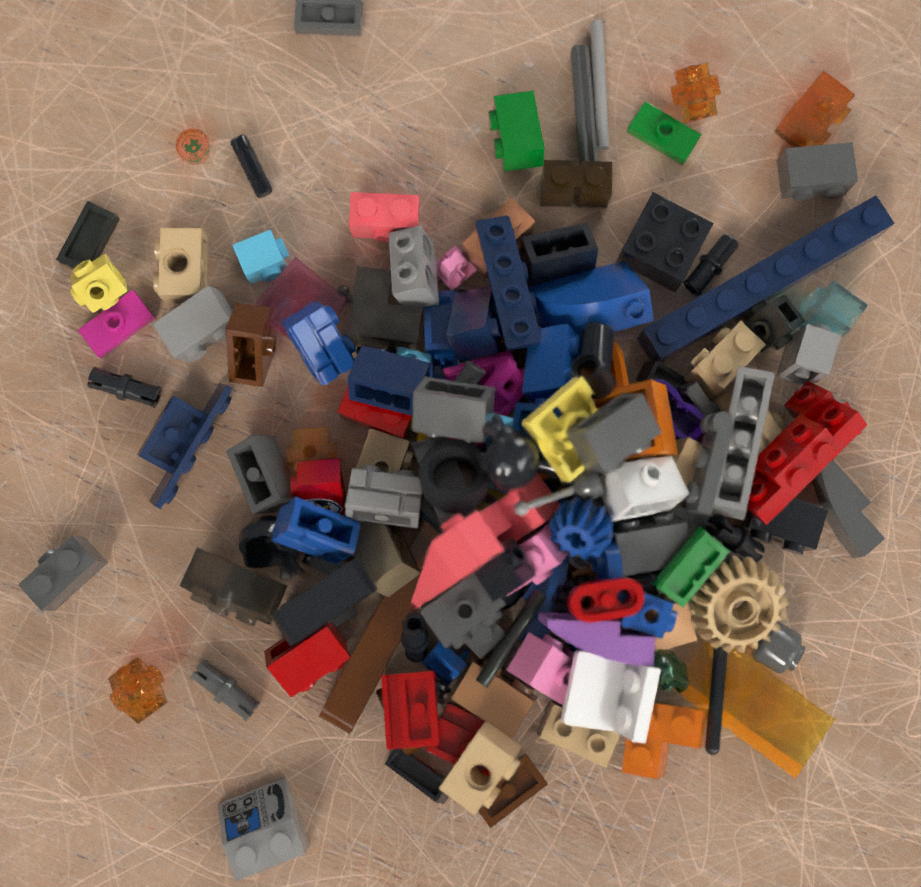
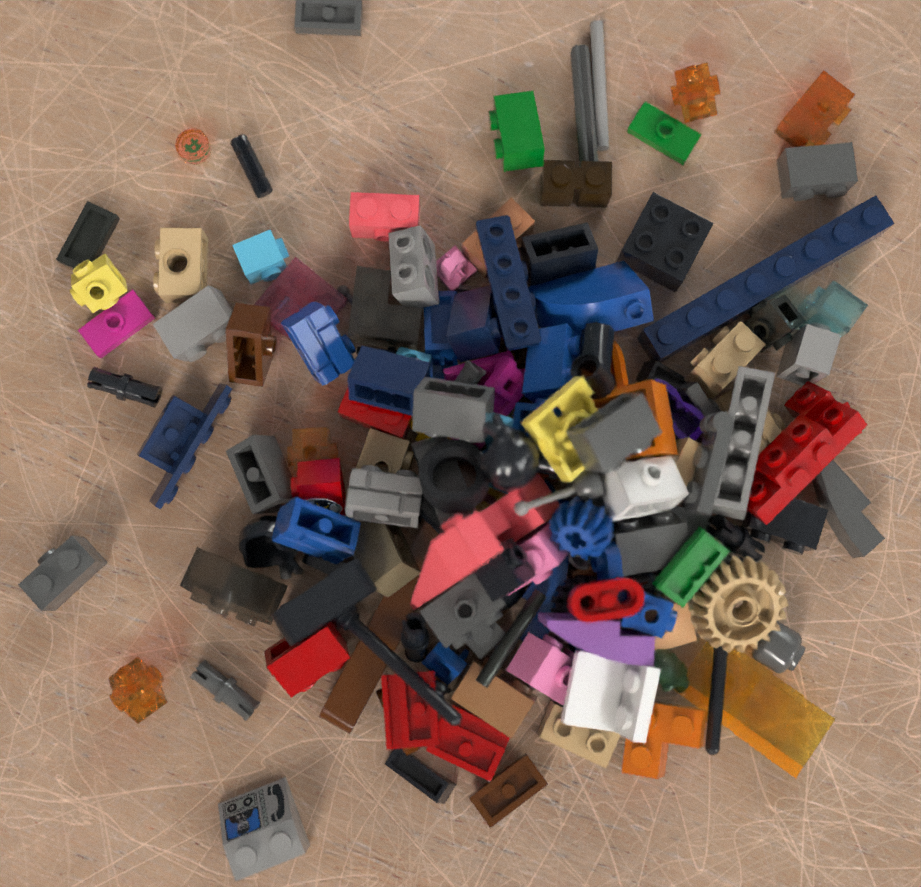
(350, 621): none -> black piece
(473, 788): tan brick -> none
(711, 264): black axle -> none

